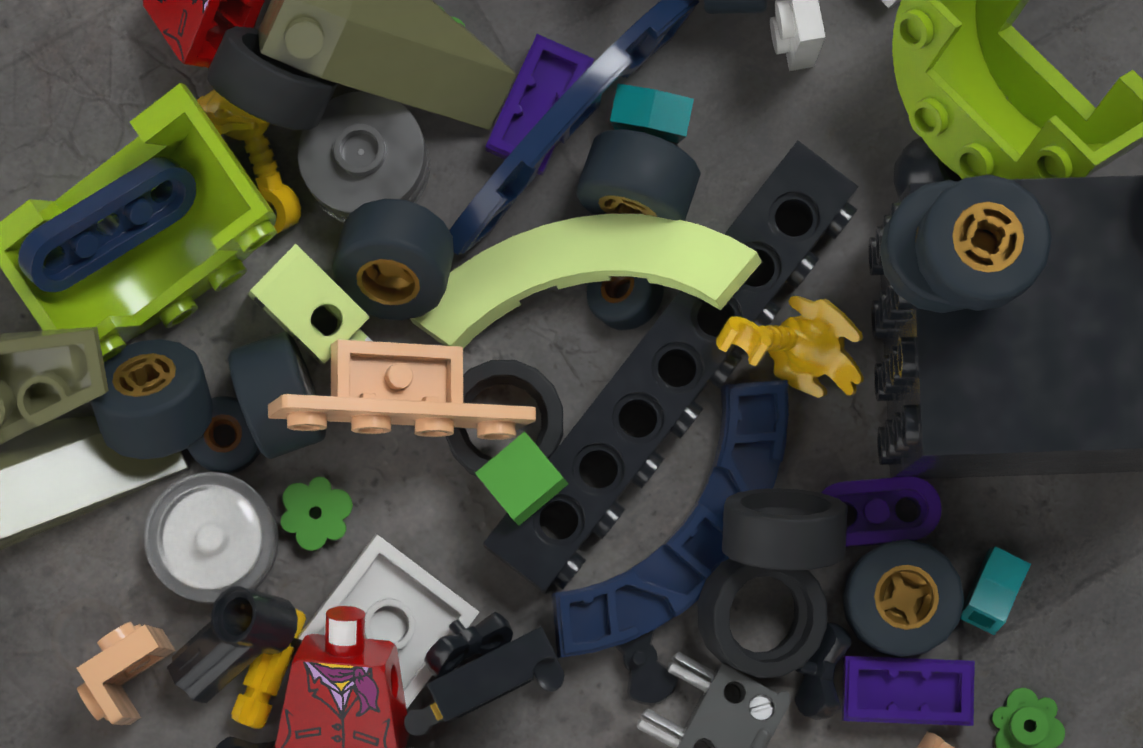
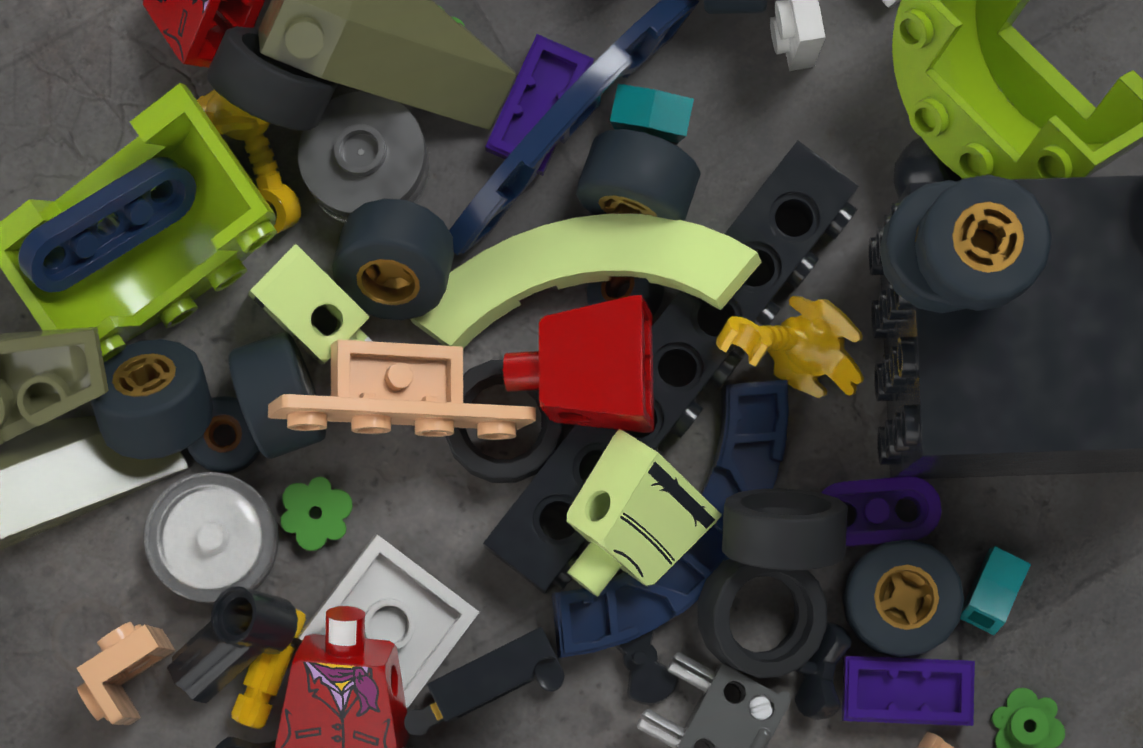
(466, 642): black piece -> none
(521, 478): bright green tile -> none
(591, 366): none -> red torso
(635, 516): none -> yellowish green torso

